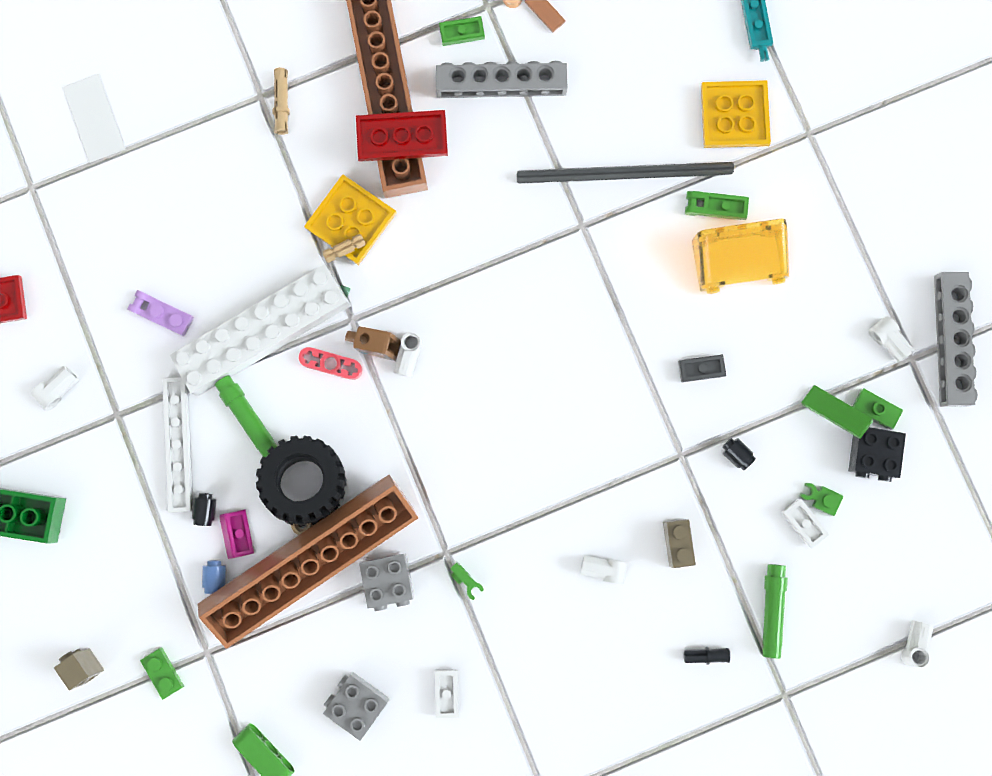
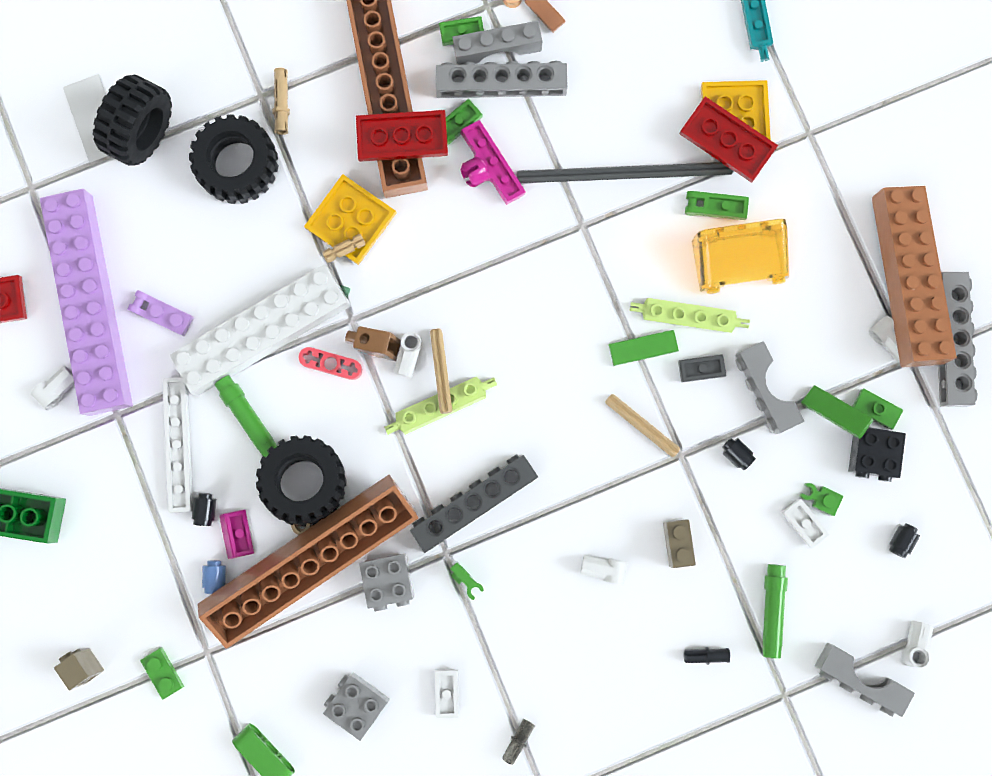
(86, 302): none -> lavender brick
(132, 119): none -> black tyre
(217, 137): none -> black tyre
(428, 409): none -> yellowish green plate
(428, 540): none -> dark grey brick
(441, 371): none -> tan axle
(460, 118): none -> bright green tile
(489, 164): none -> dark pink plate
(517, 38): none -> light grey arch
(518, 741): none -> clear smoke axle
(642, 425): none -> tan axle
(643, 348): none -> bright green tile
(689, 315): none -> yellowish green plate
(728, 139): none -> red plate
(780, 414): none -> light grey arch
(840, 665): none -> light grey arch
(904, 540): none -> black brick
(913, 276): none -> nougat brick

